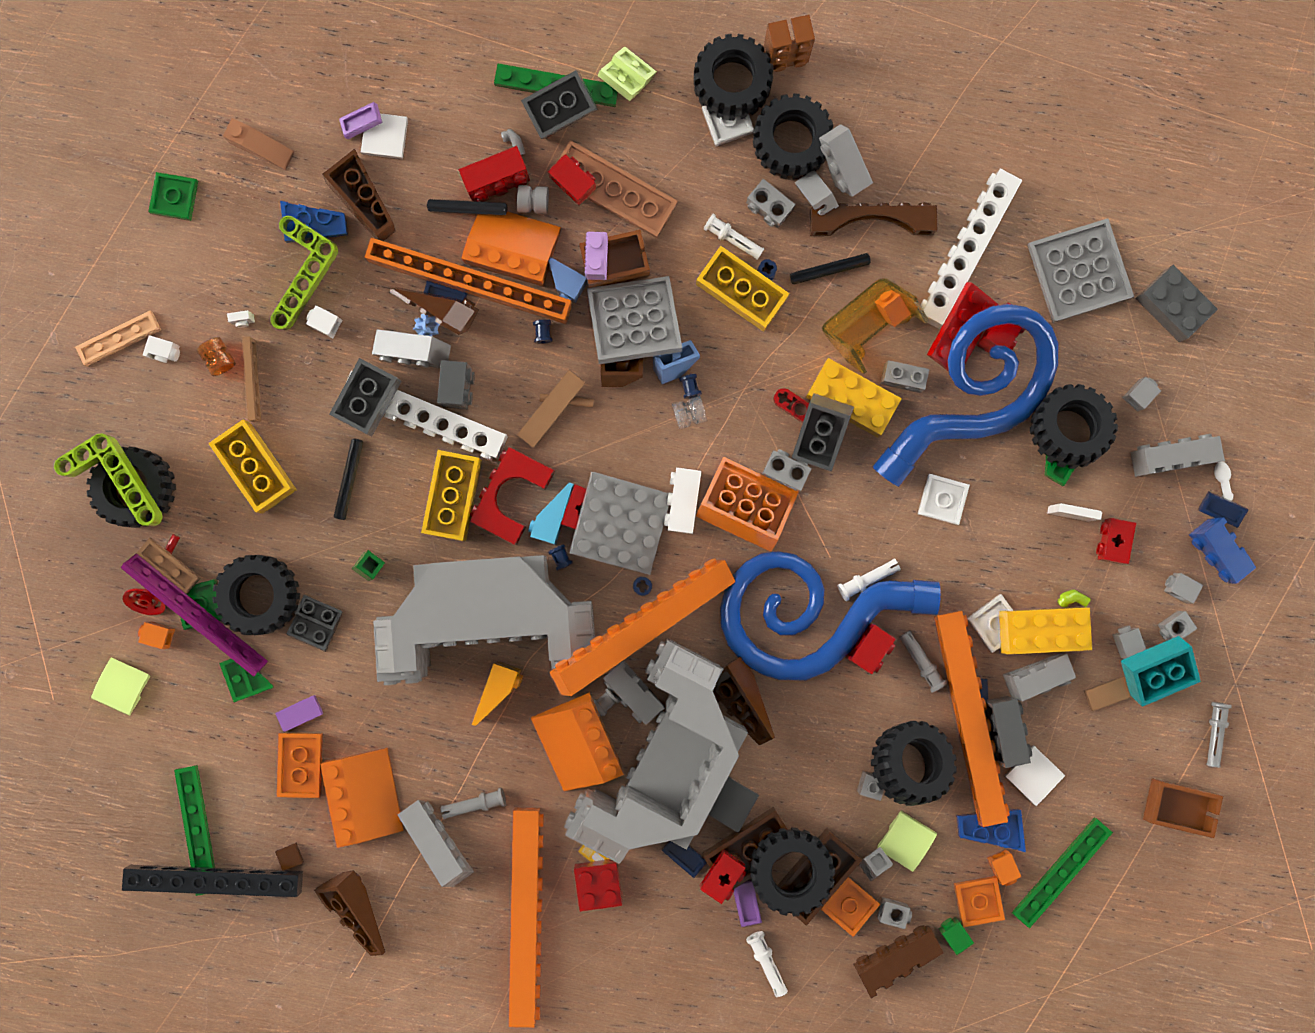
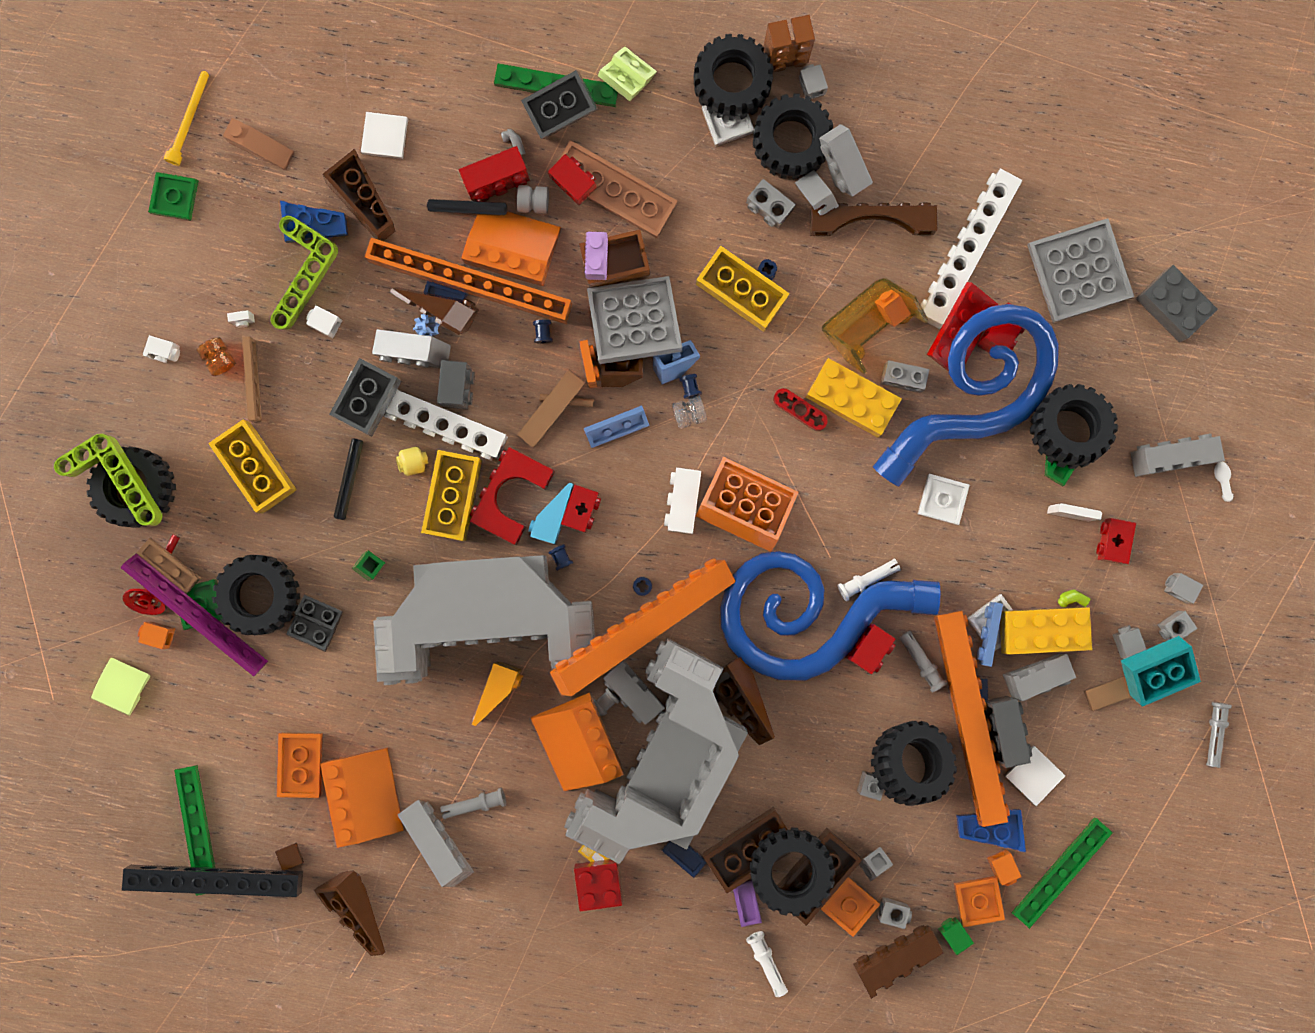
(118, 338): light nougat tile -> none
(173, 156): none -> yellow piece
(242, 683): green wing -> none
(299, 713): medium lavender tile -> none
(360, 120): medium lavender tile -> none
(411, 461): none -> light yellow head
(524, 917): orange brick -> none
(567, 281): medium blue slope -> none
(589, 356): none -> orange plate
(616, 426): none -> medium blue plate
(620, 523): light grey plate -> none
(712, 883): red brick -> none
(725, 232): white pin -> none
(733, 804): dark grey slope -> none
(784, 476): light grey brick -> none
(813, 81): none -> light grey brick
(822, 432): dark grey brick -> none
(830, 268): black axle -> none
(907, 841): yellowish green slope -> none
(989, 633): none -> medium blue plate
(1142, 393): light grey brick -> none
(1182, 808): dark orange piece -> none
(1221, 507): dark blue tile -> none
(1222, 550): blue wedge -> none

